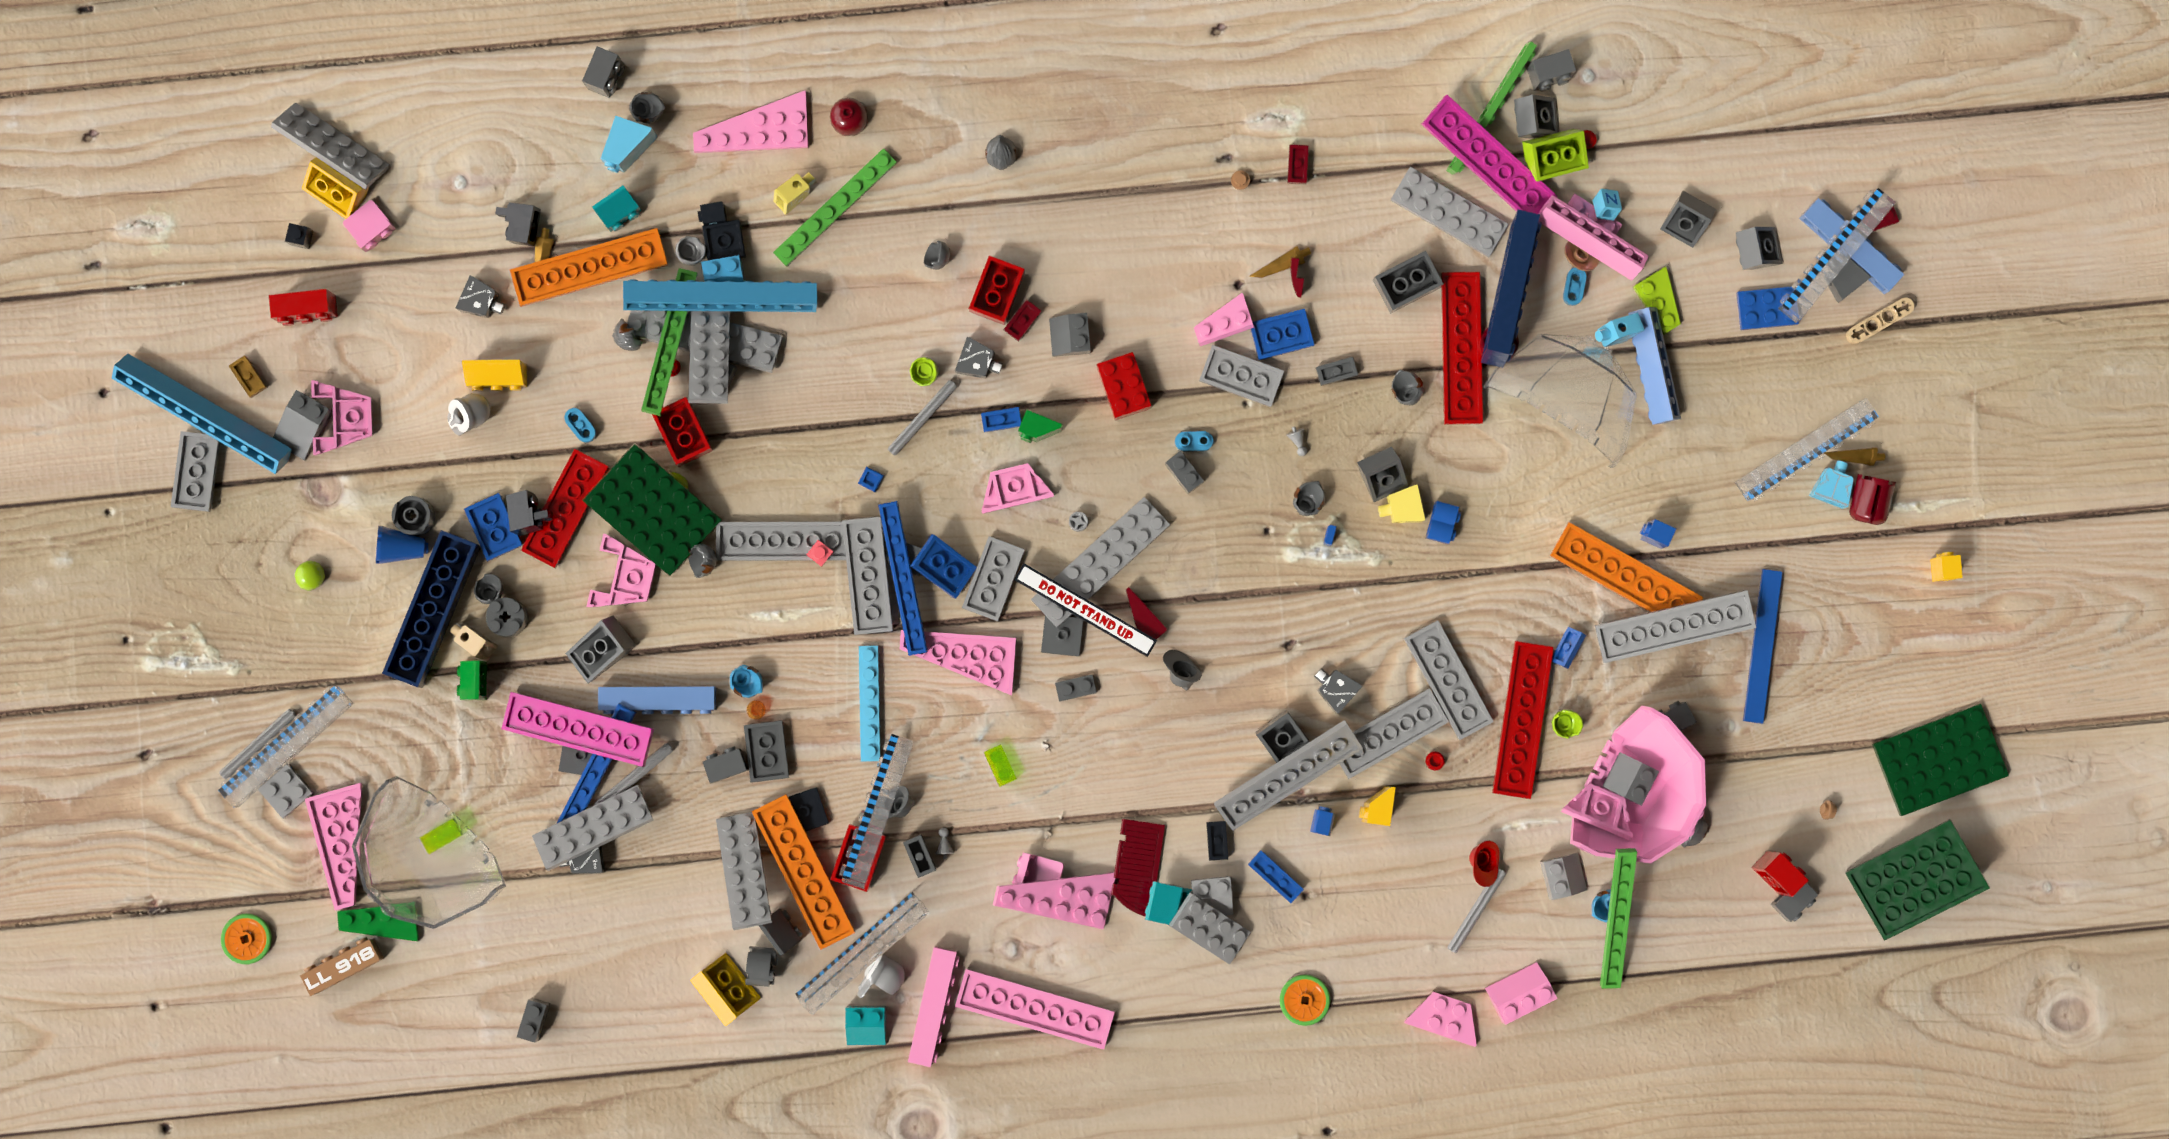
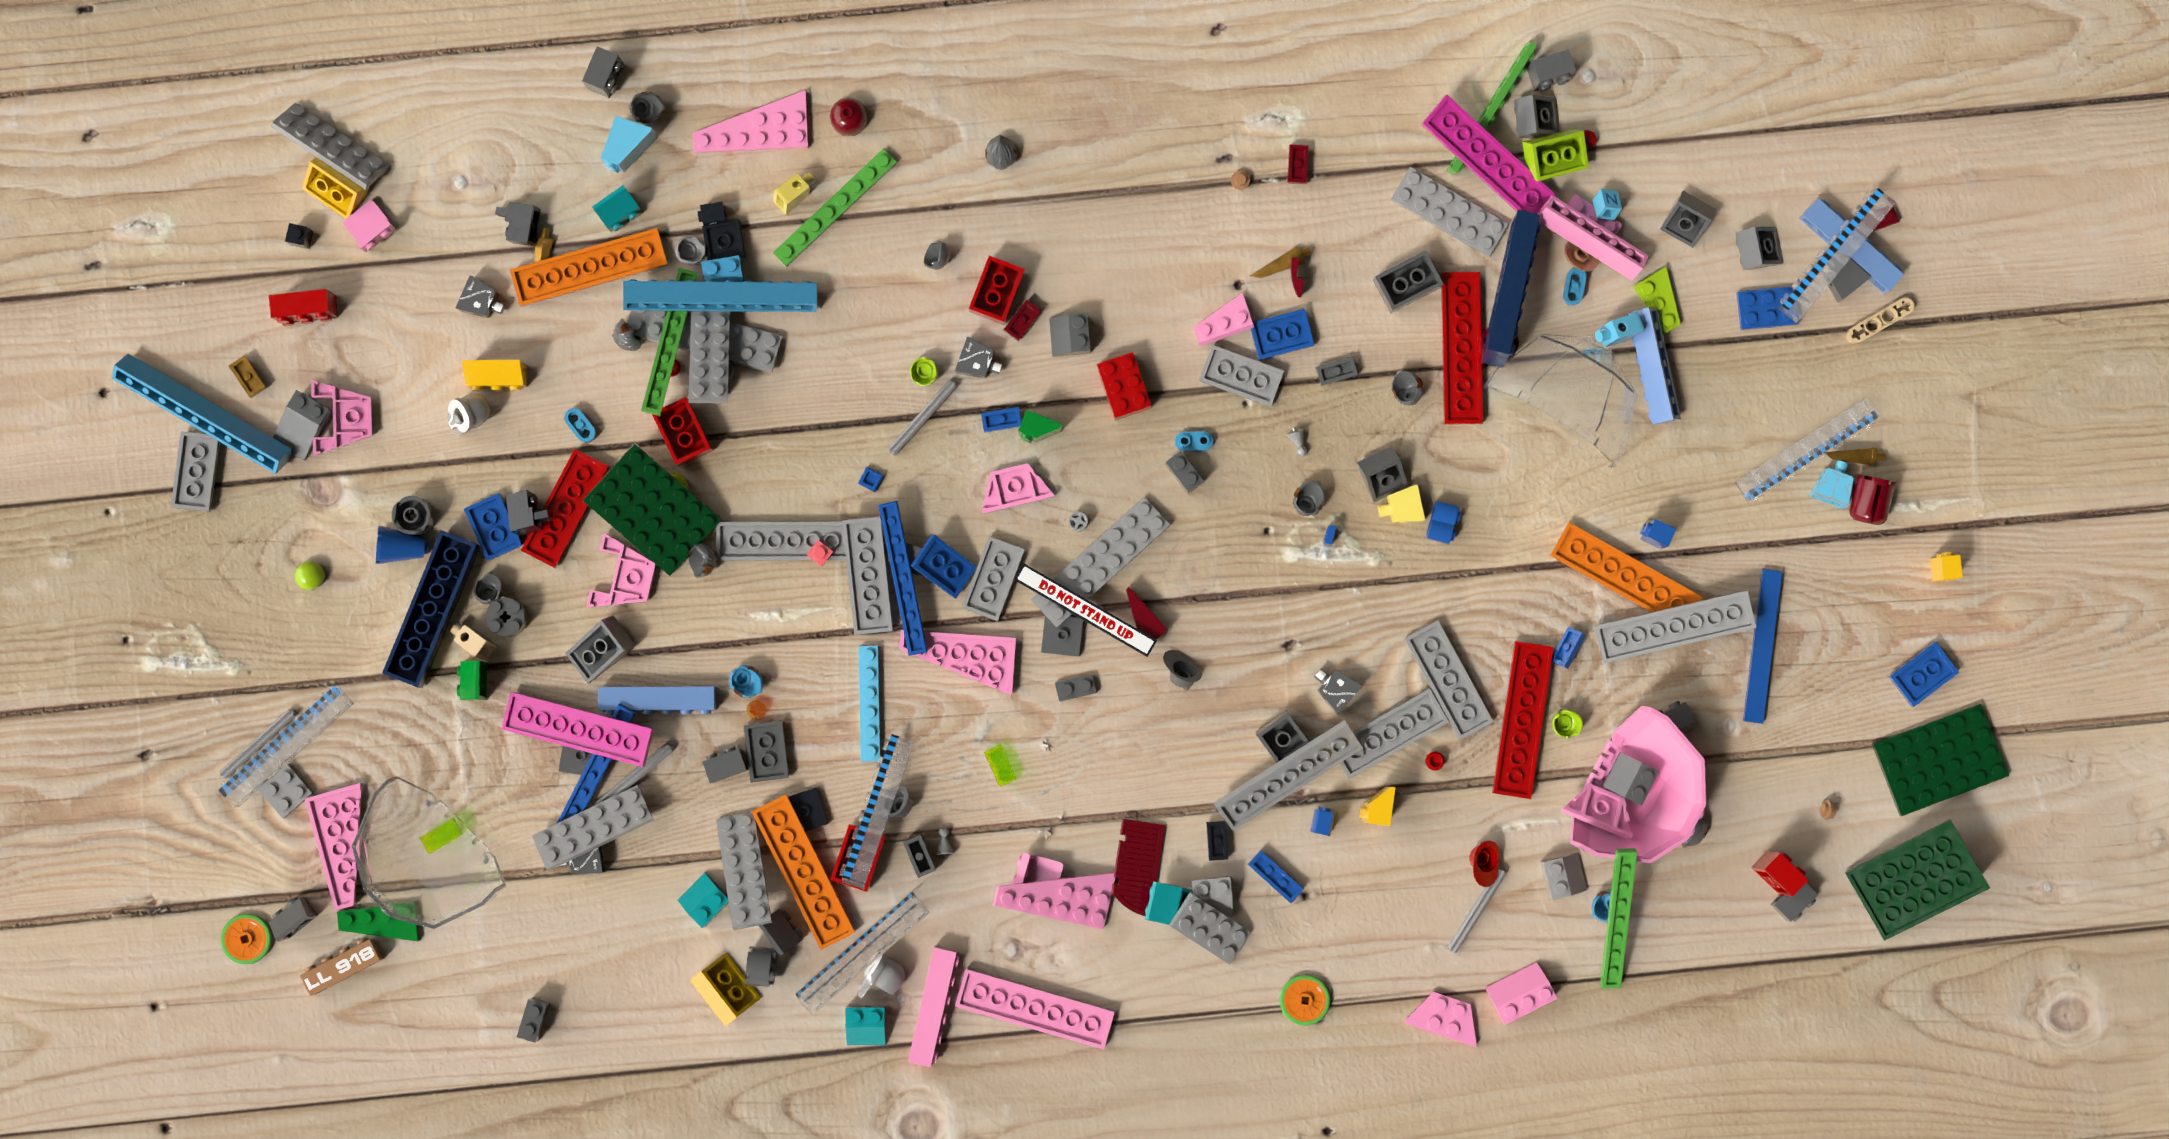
(292, 919): none -> dark grey slope
(703, 900): none -> teal slope
(1923, 674): none -> blue plate

